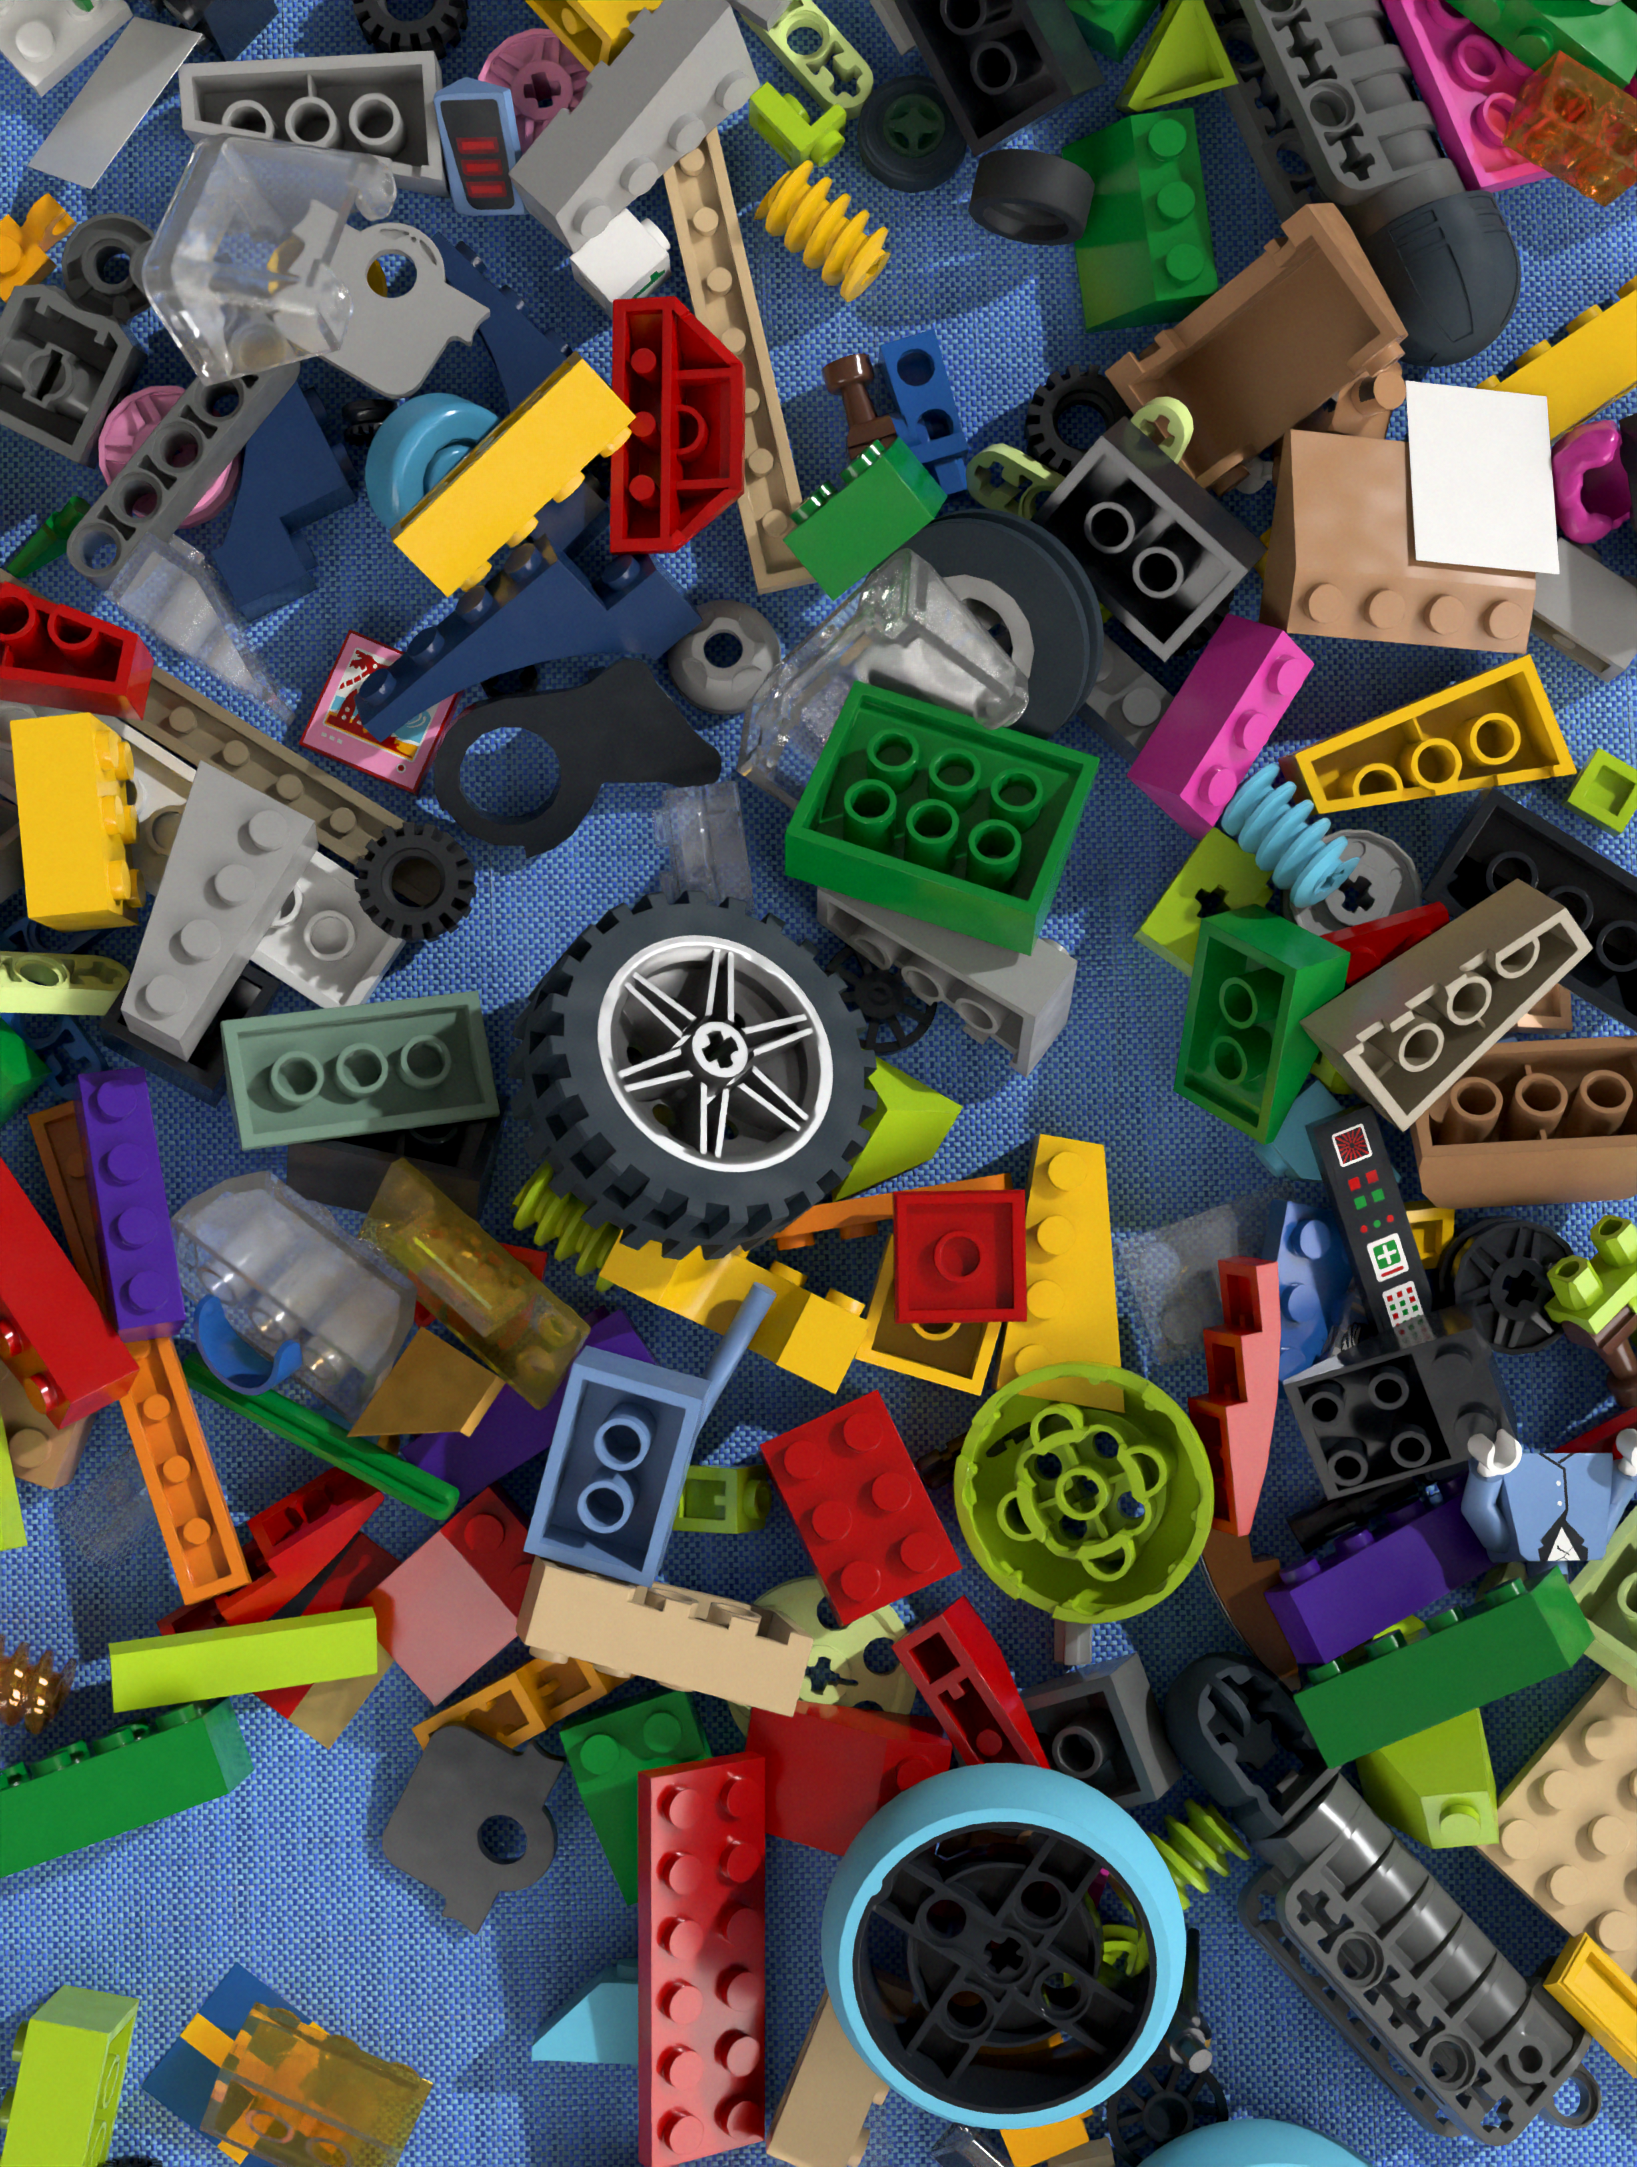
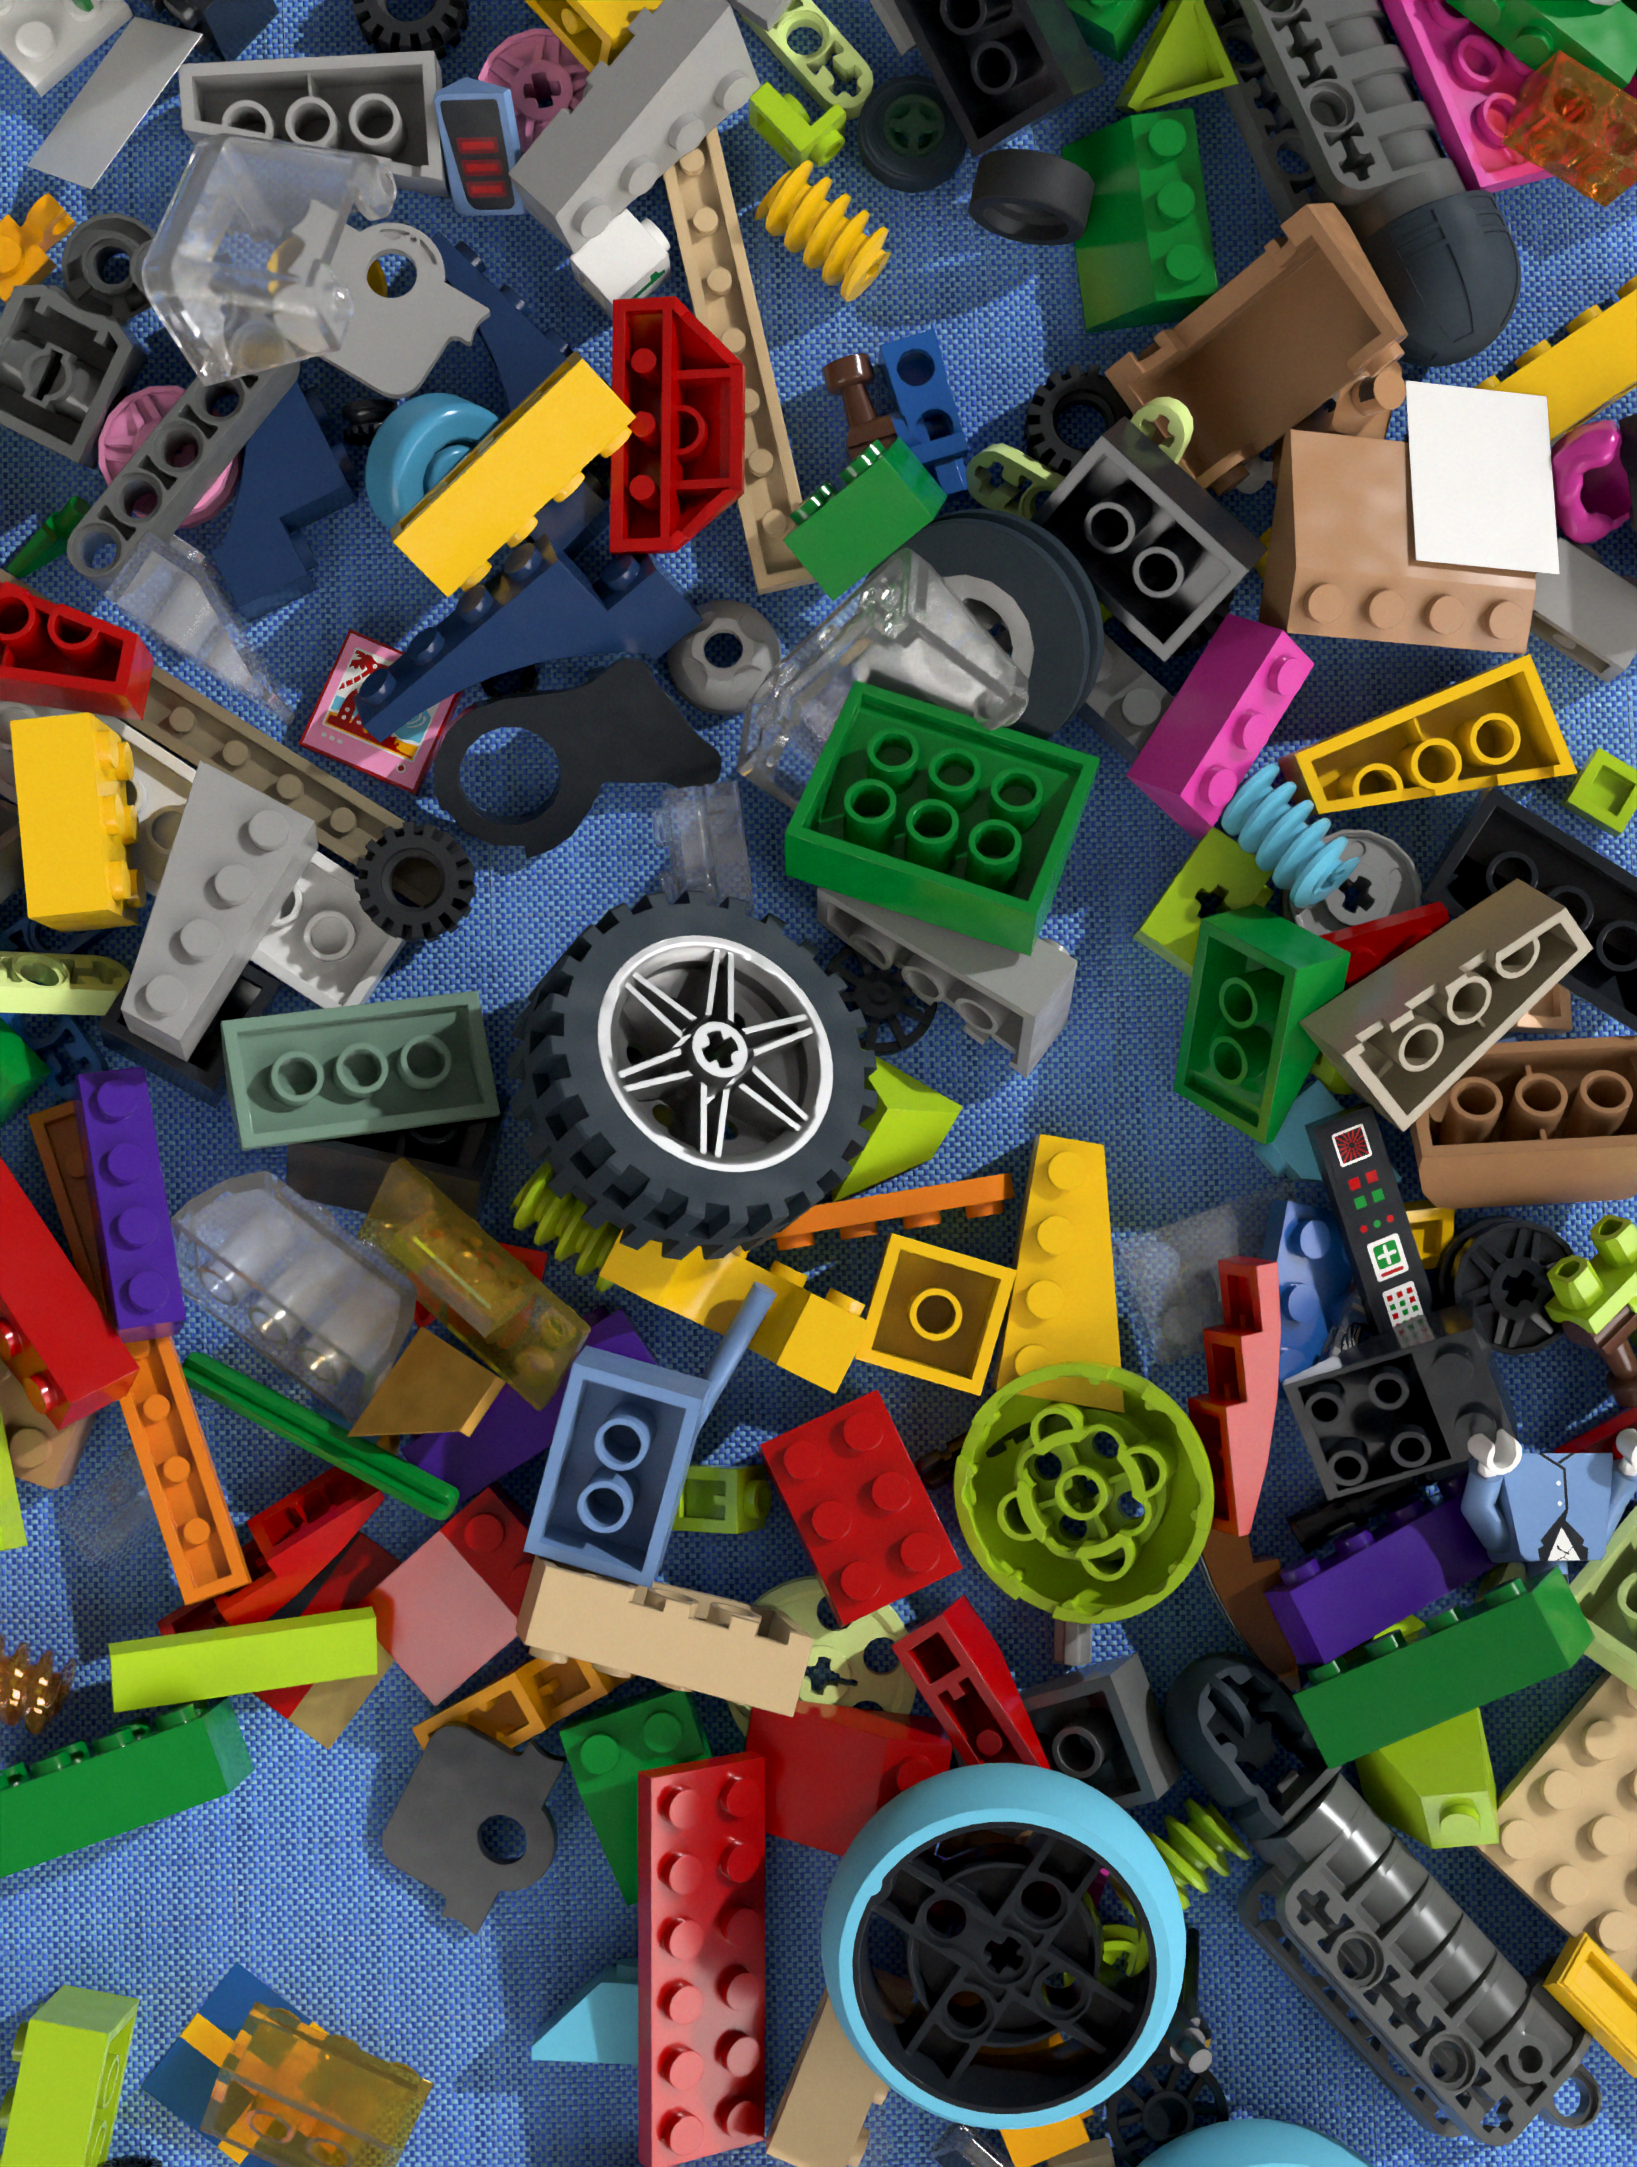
(233, 1359): blue helmet -> none
(959, 1256): red tile -> none

